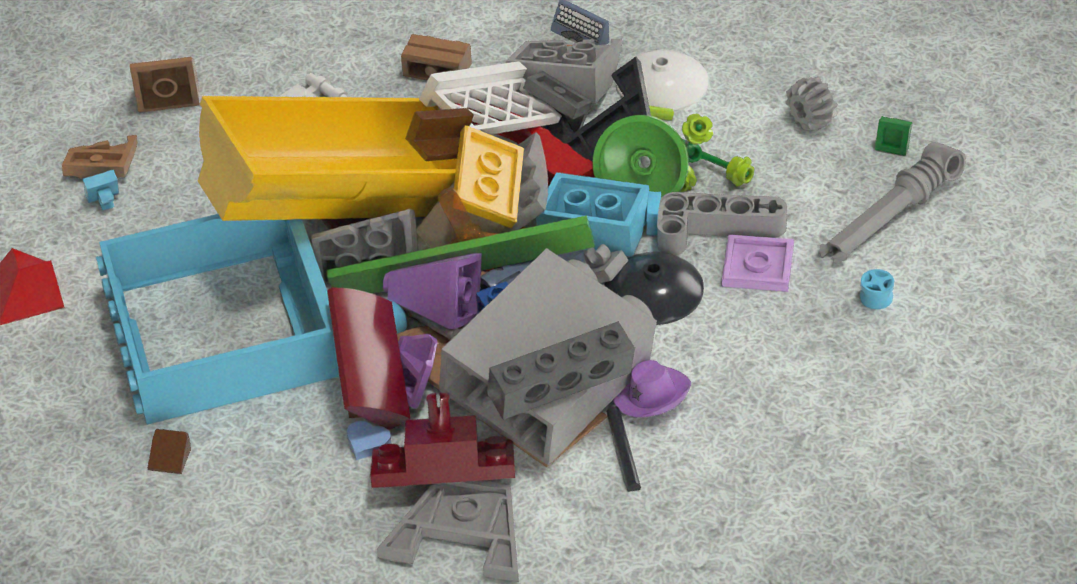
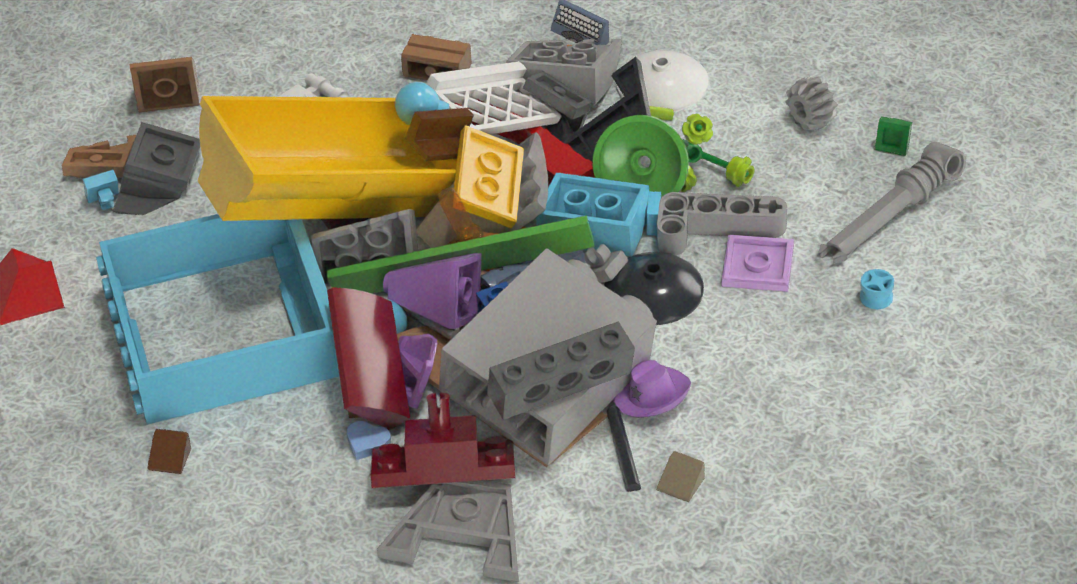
(156, 170): none -> dark grey piece
(417, 97): none -> medium azure piece
(681, 476): none -> dark tan slope

